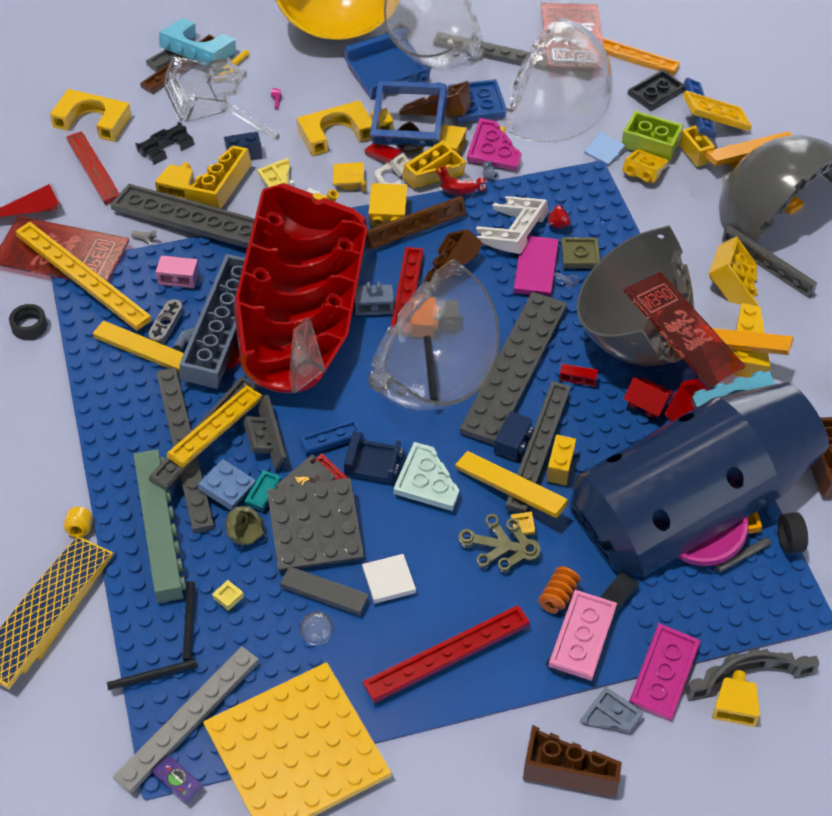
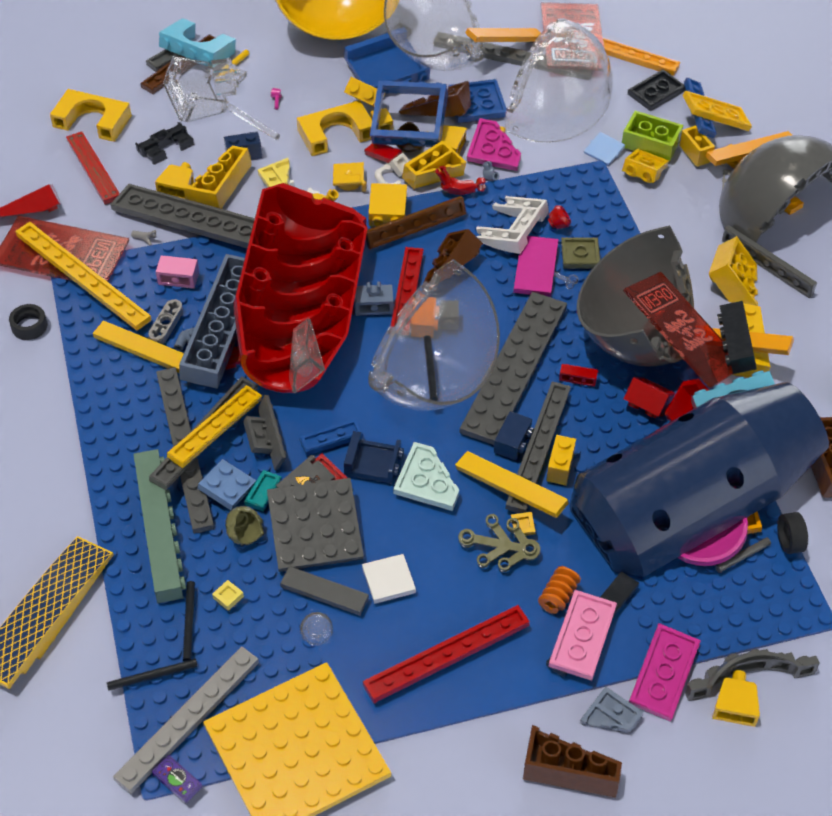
(78, 522): yellow head -> none
(361, 91): none -> yellow brick
(503, 34): none -> light orange tile
(737, 337): none -> black brick

